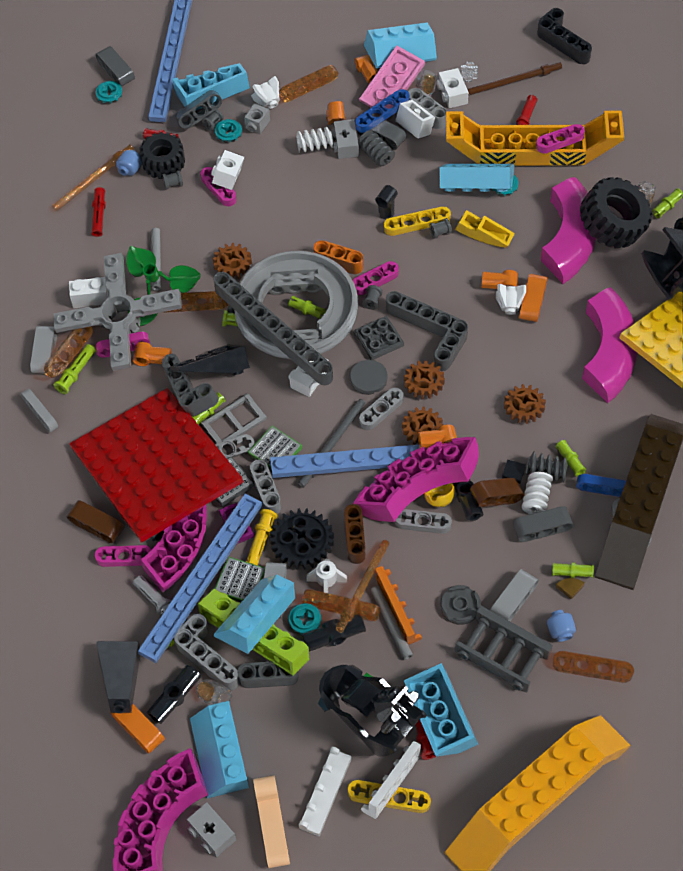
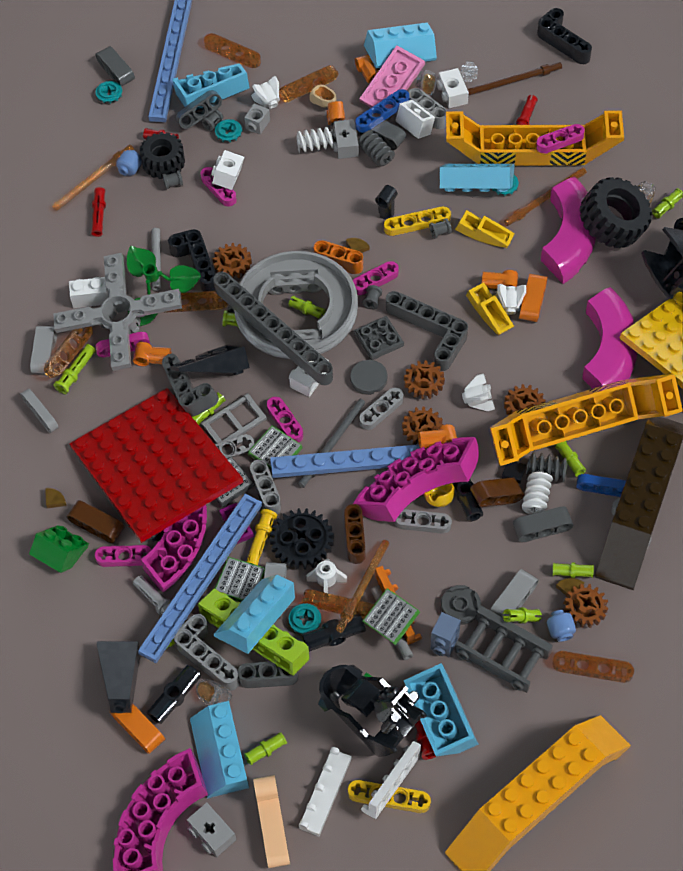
(54, 498): none -> pearl gold tile
(58, 548): none -> green slope
(192, 244): none -> black beam
(215, 43): none -> clear orange beam
(265, 748): none -> lime pin
(284, 412): none -> dark pink beam
(322, 95): none -> rock
(357, 244): none -> pearl gold tile
(391, 616): none -> tile
(445, 635): none -> sand blue brick
(478, 394): none -> white brick
(489, 309): none -> yellow slope
(521, 212): none -> clear orange bar
(522, 615): none -> lime pin
(584, 414): none -> light orange slope
(586, 615): none -> dark orange gear

